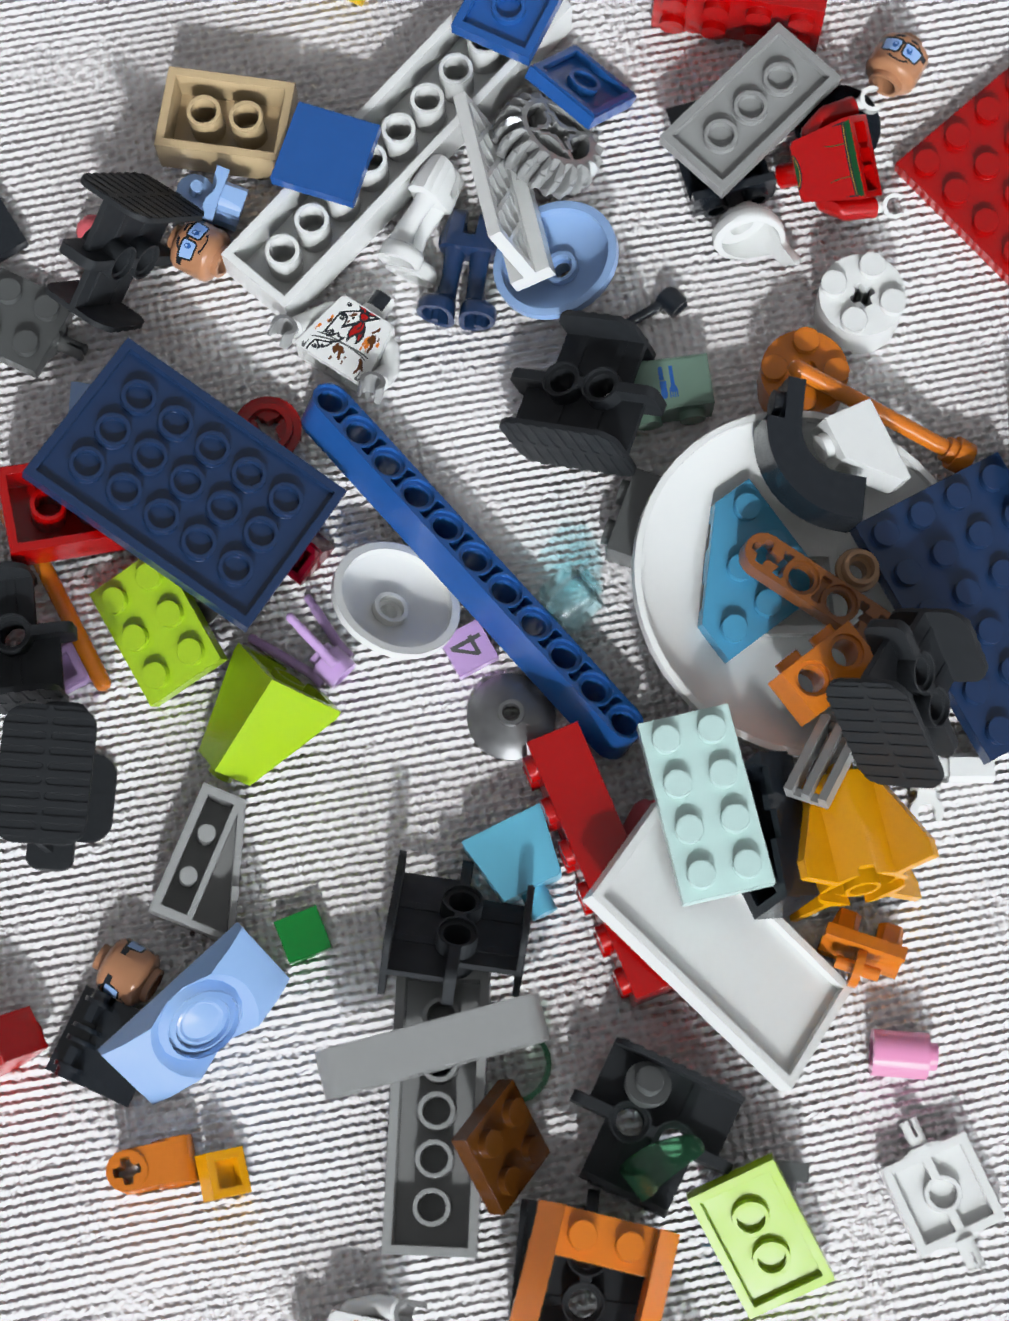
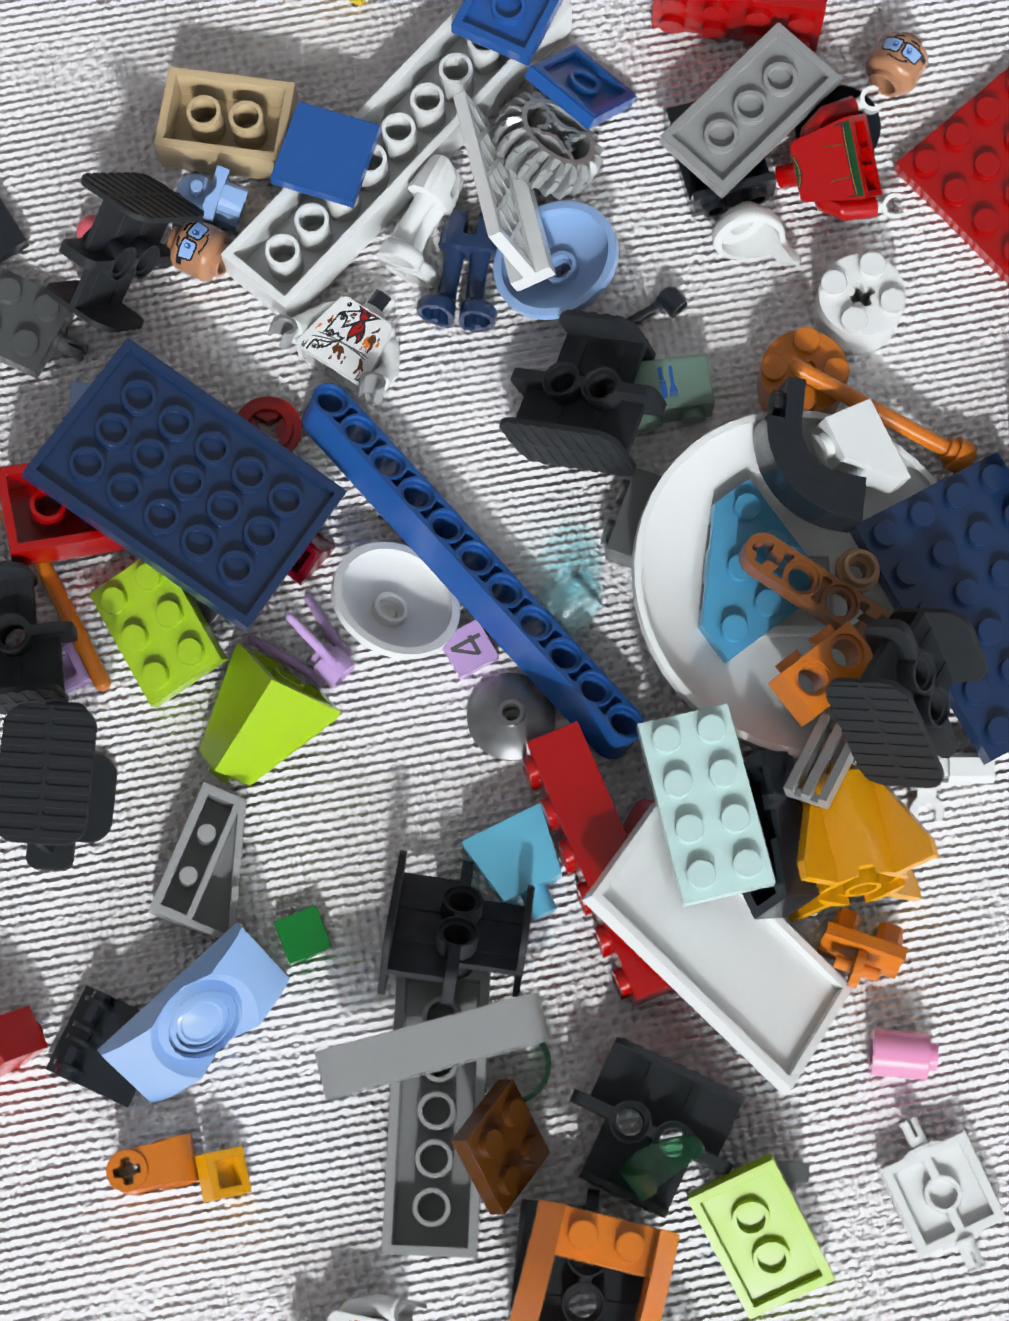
(128, 971): nougat head -> none
(647, 1084): dark grey plate -> none

